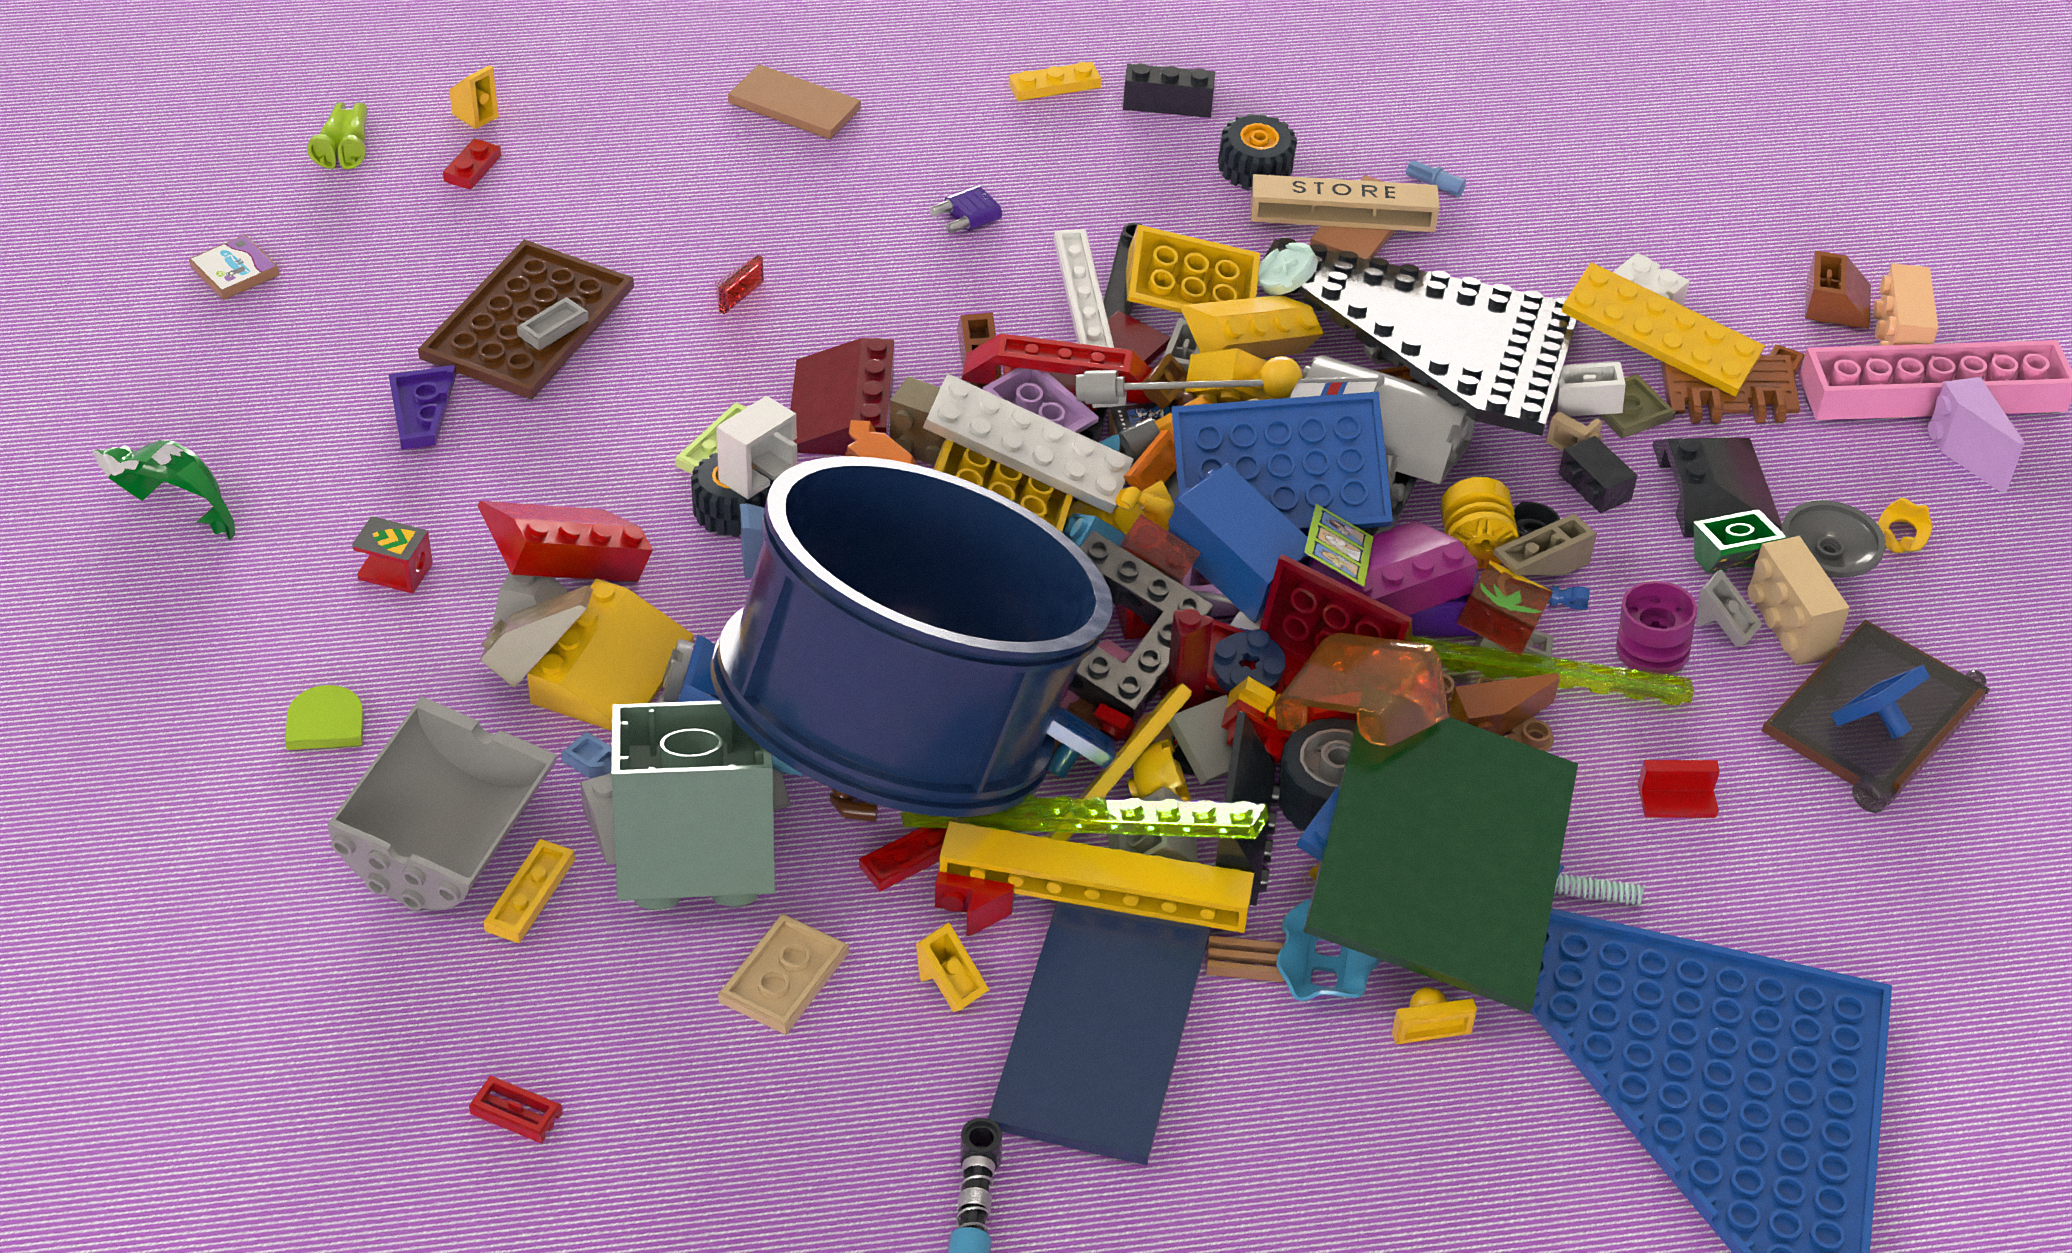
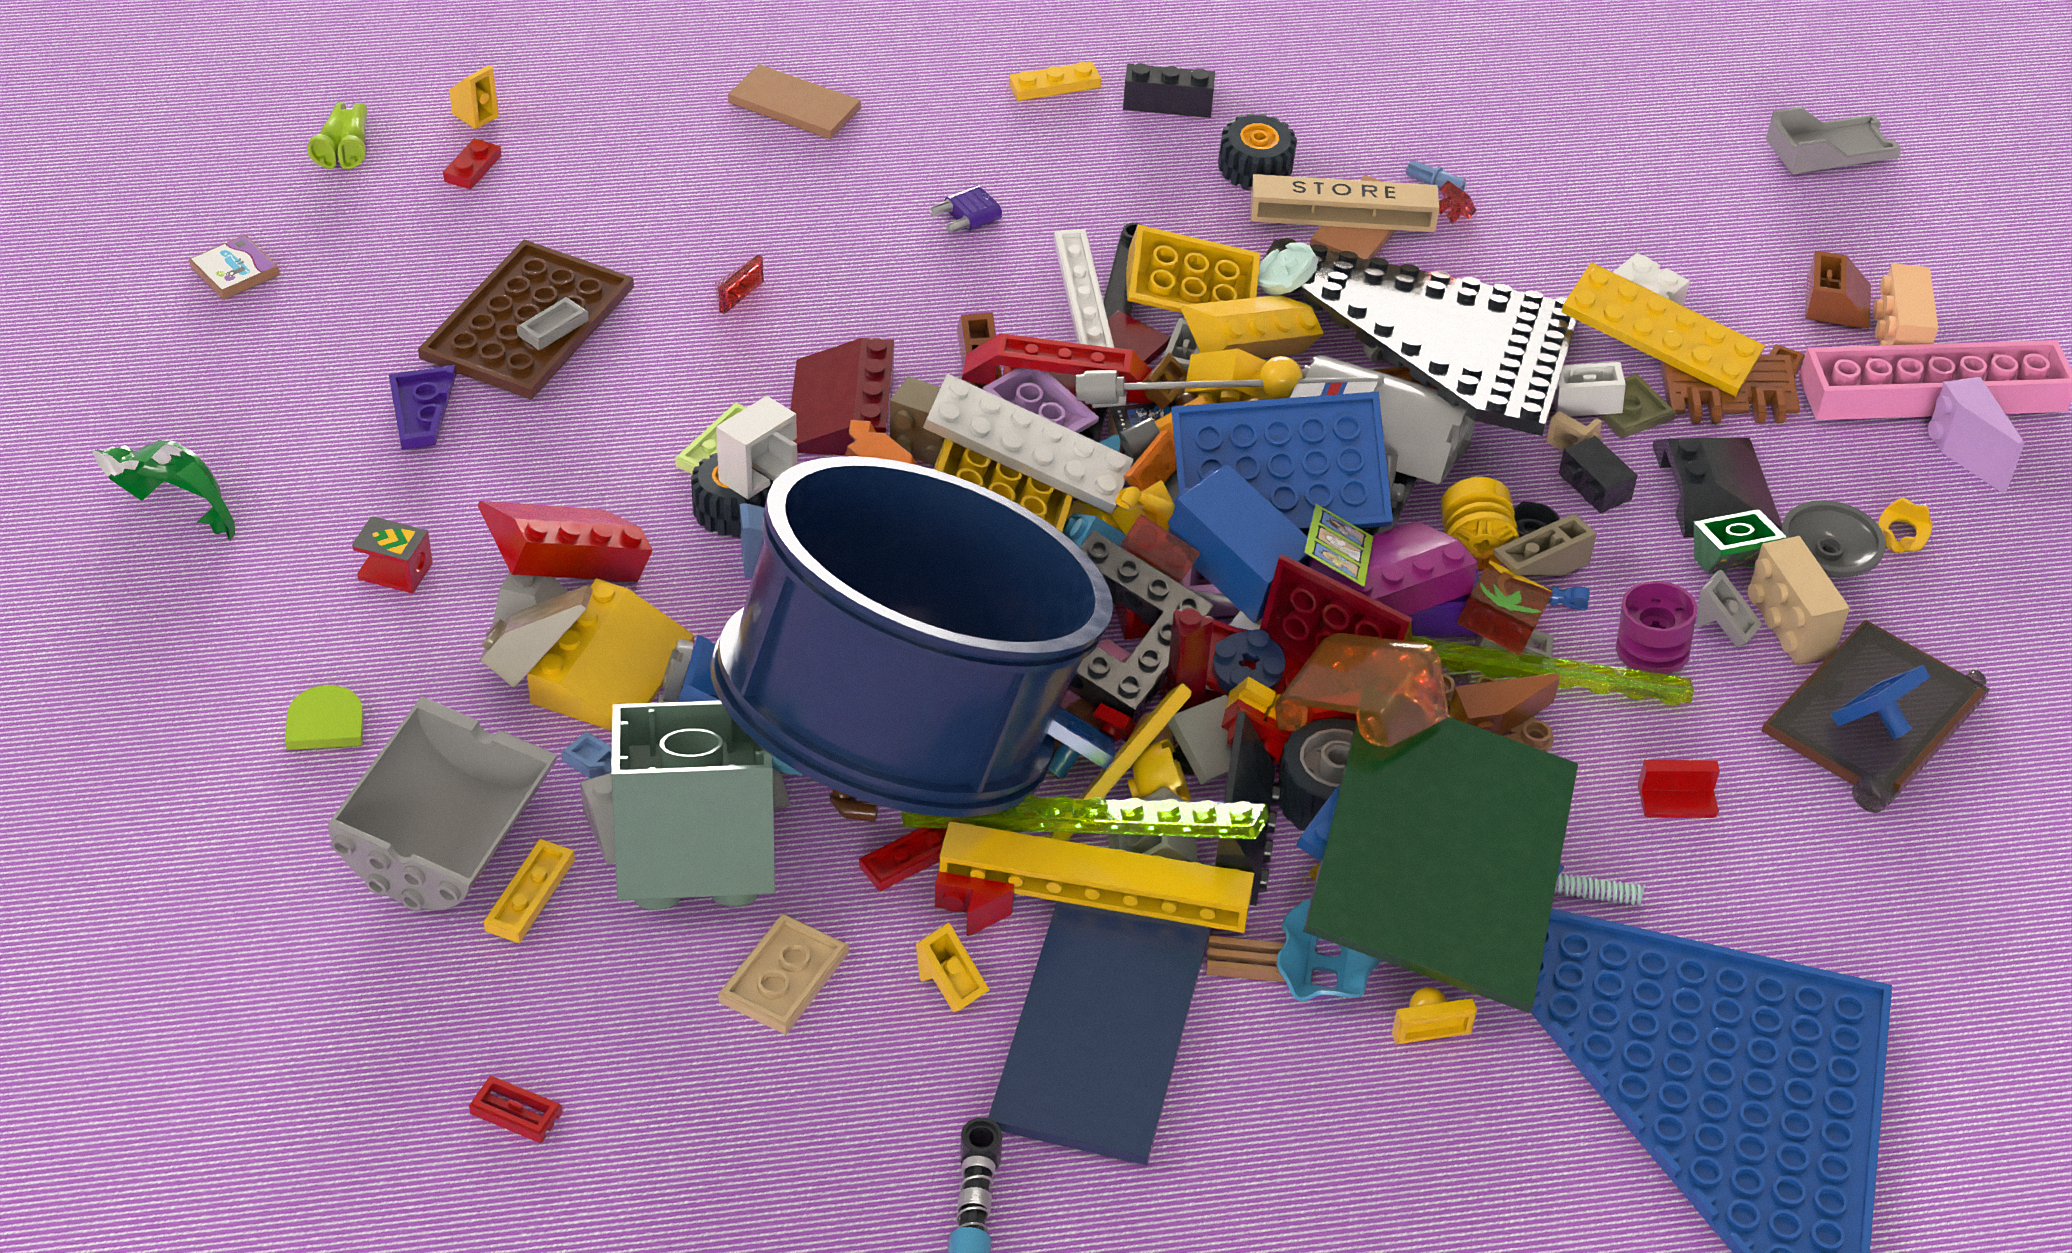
(1456, 200): none -> clear red tile
(1815, 145): none -> light grey piece

